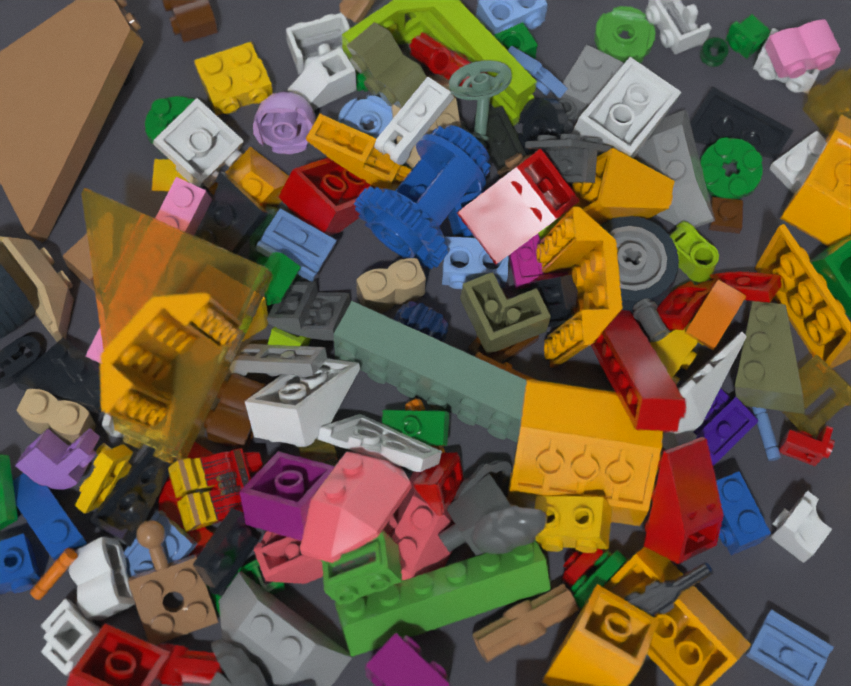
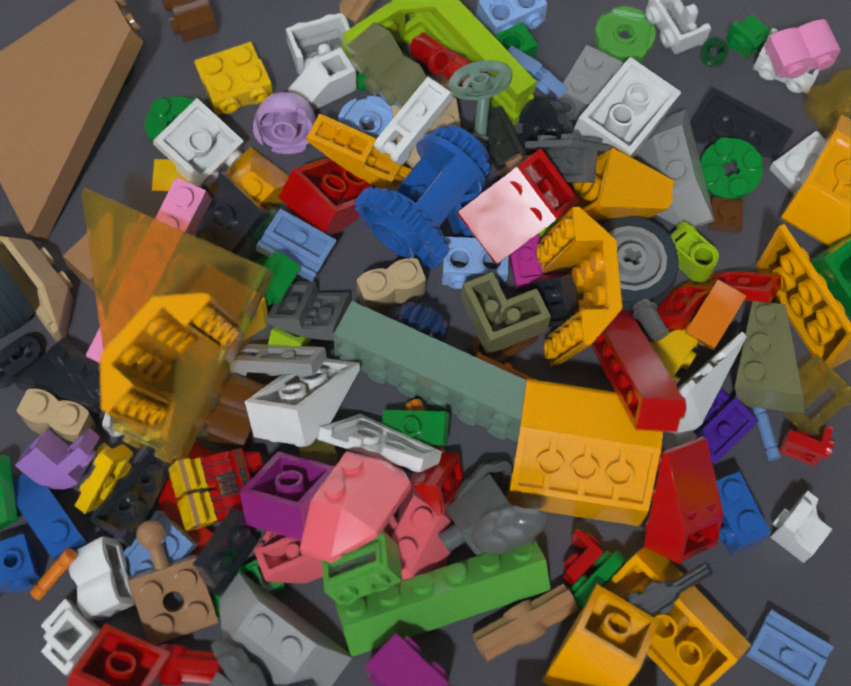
(574, 523): yellow brick -> none

